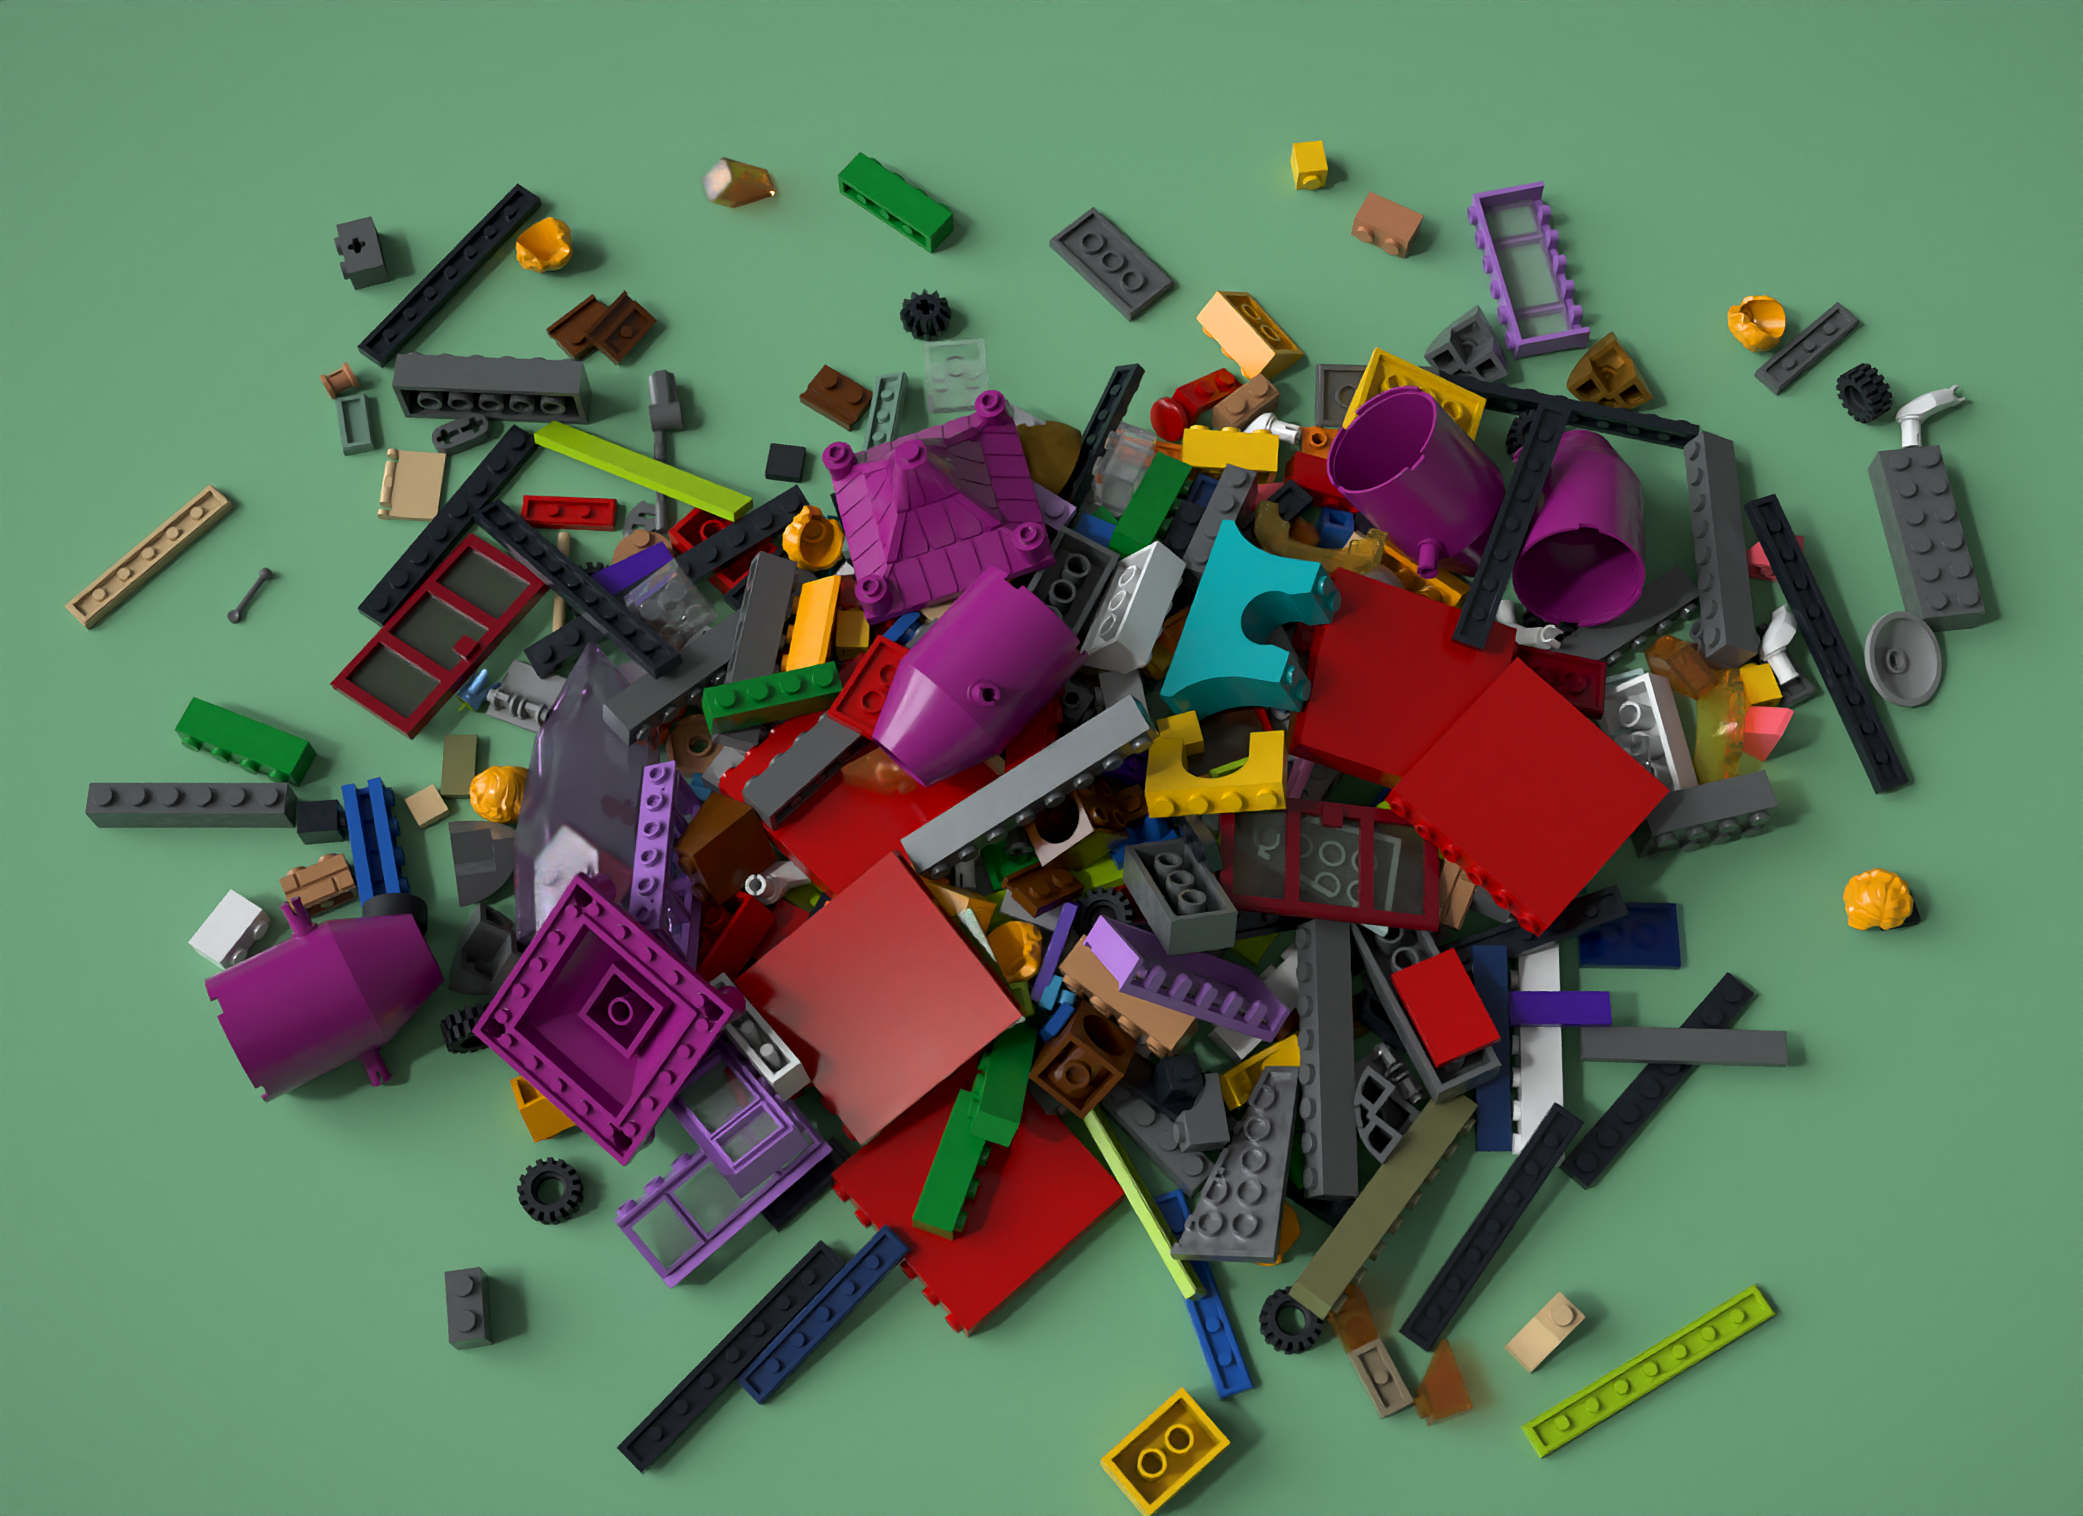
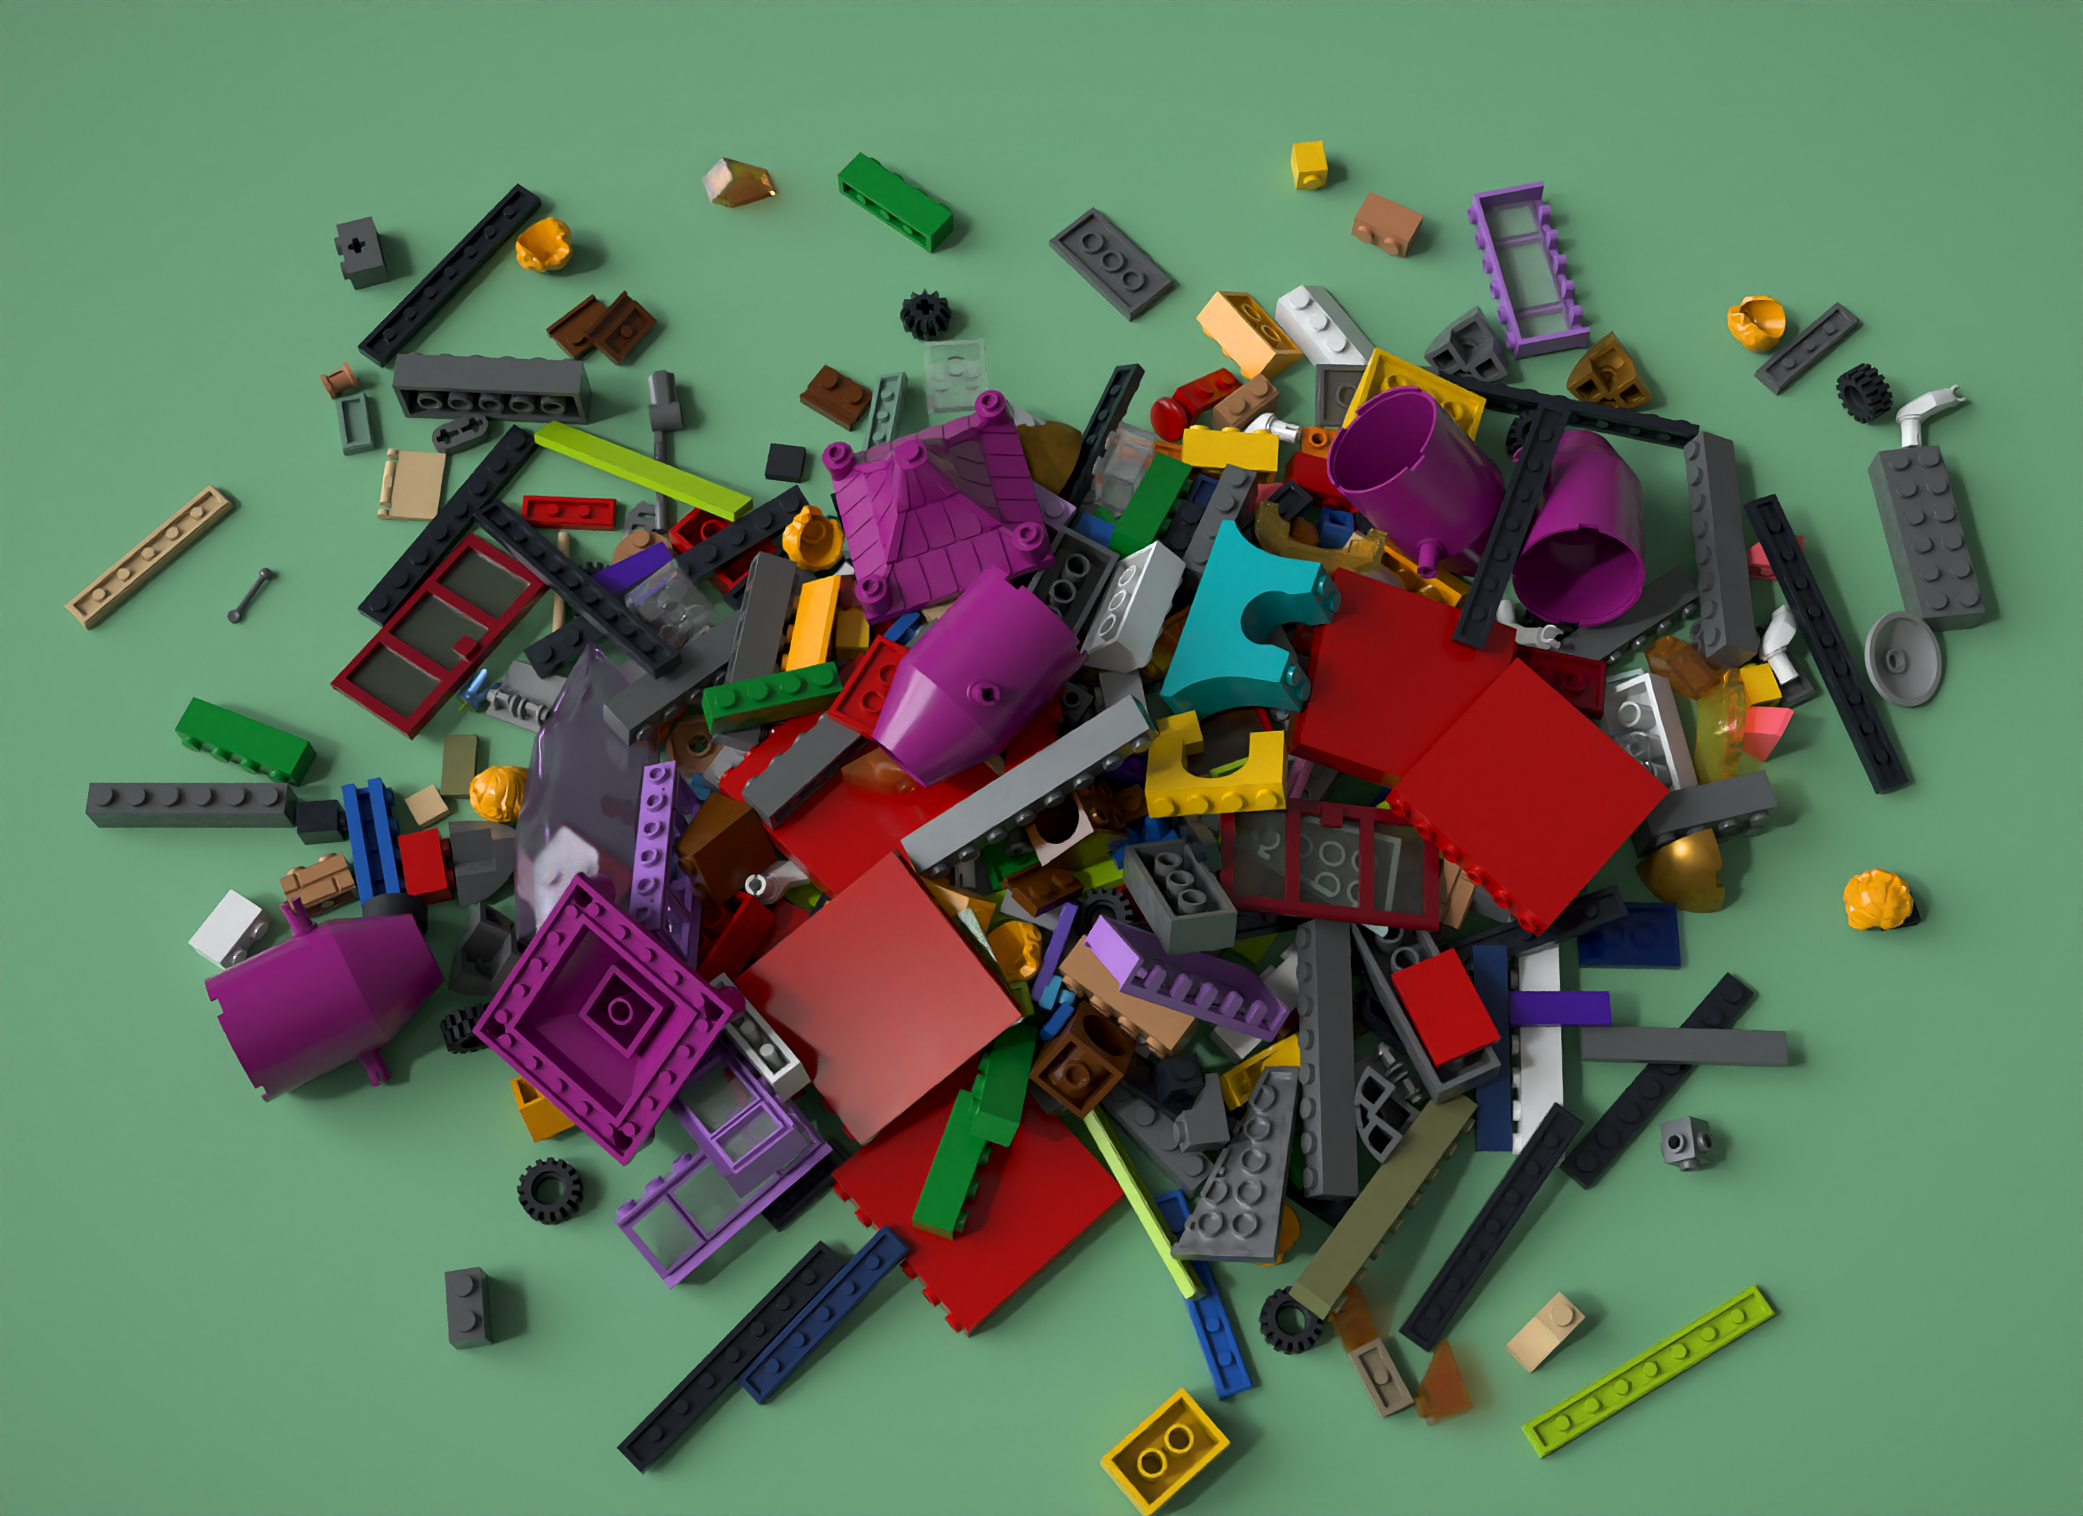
(427, 867): none -> red brick
(1322, 327): none -> white slope
(1686, 873): none -> pearl gold brick
(1686, 1143): none -> dark grey brick

